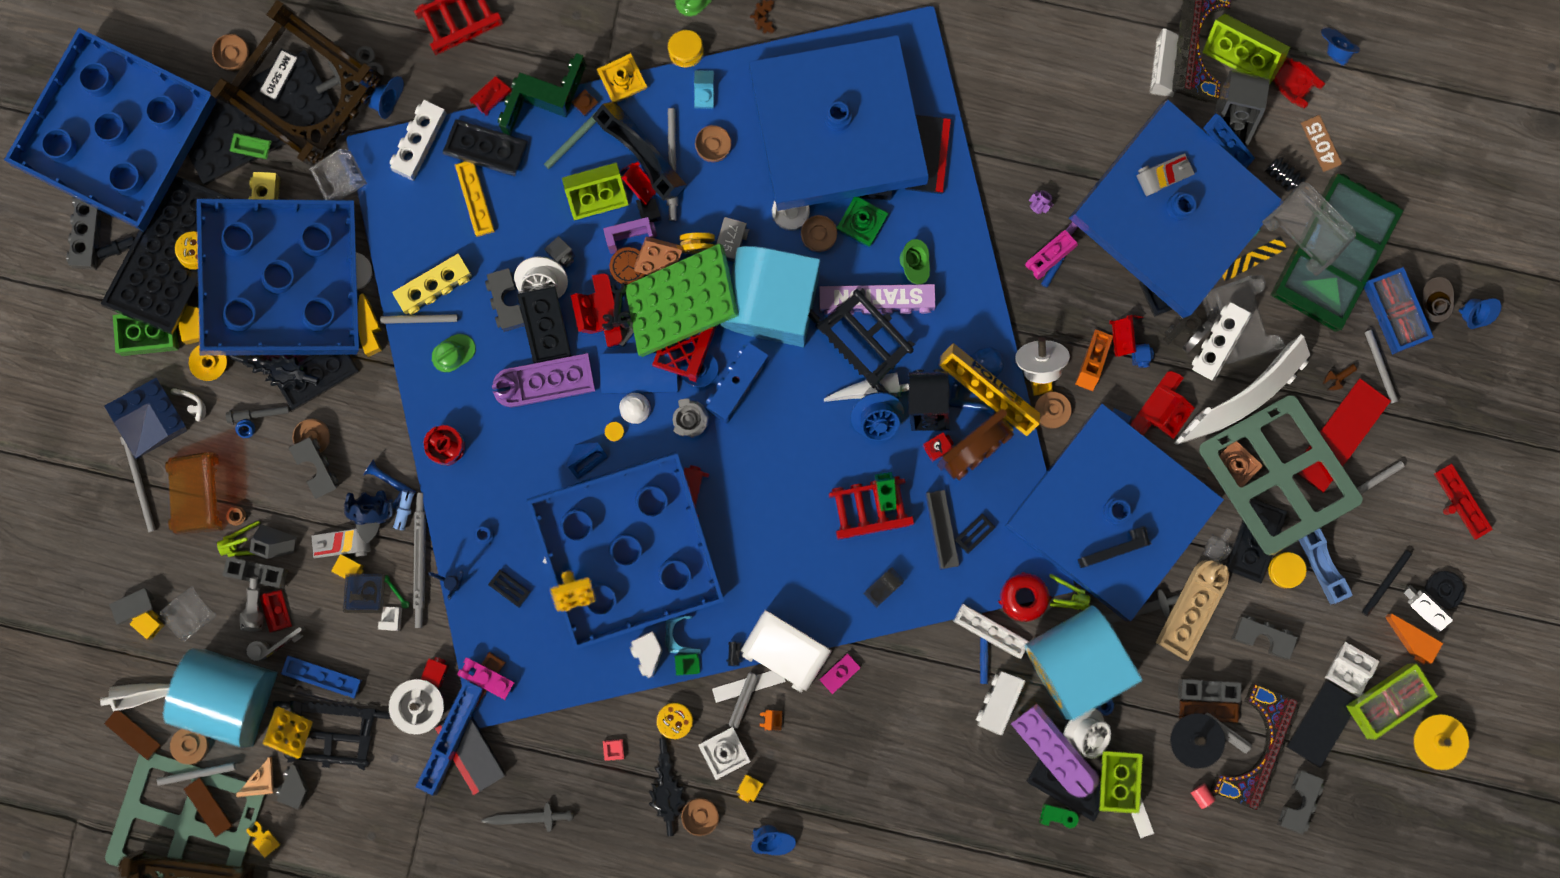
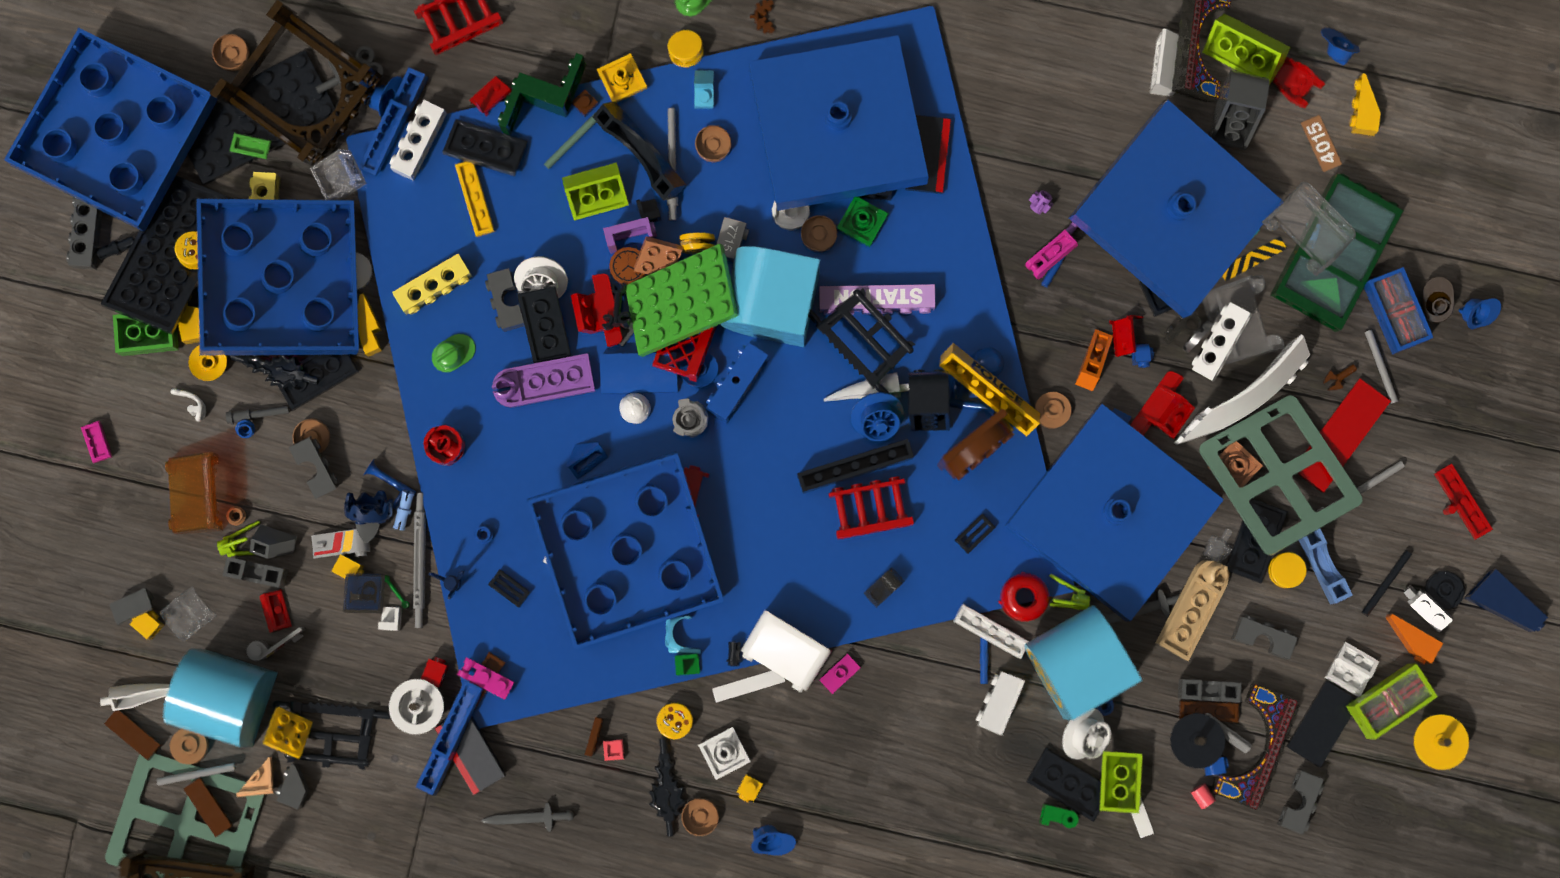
(96, 442): none -> dark pink plate
(140, 488): light grey bar -> none
(145, 418): dark blue slope -> none
(251, 618): light grey animal -> none
(265, 841): yellow plate -> none
(278, 74): sticker -> none
(321, 677): blue plate -> none
(393, 120): none -> blue slope
(419, 319): light grey bar -> none
(560, 252): dark grey slope -> none
(572, 593): yellow plate -> none
(594, 735): none -> reddish brown tile
(614, 431): yellow tile -> none
(638, 182): red piece -> none
(649, 653): white slope -> none
(743, 700): light grey axle -> none
(773, 720): orange tile -> none
(855, 466): none -> black brick
(886, 491): green leg -> none
(915, 261): bright green piece -> none
(938, 446): red brick -> none
(942, 529): dark grey panel -> none
(1041, 388): yellow slope -> none
(1042, 360): white piece -> none
(1056, 752): medium lavender plate -> none
(1139, 539): black beam -> none
(1164, 174): light grey door -> none
(1218, 767): none -> blue plate
(1227, 139): blue plate -> none
(1285, 173): black piece -> none
(1366, 111): none -> yellow slope
(1506, 601): none -> dark blue slope

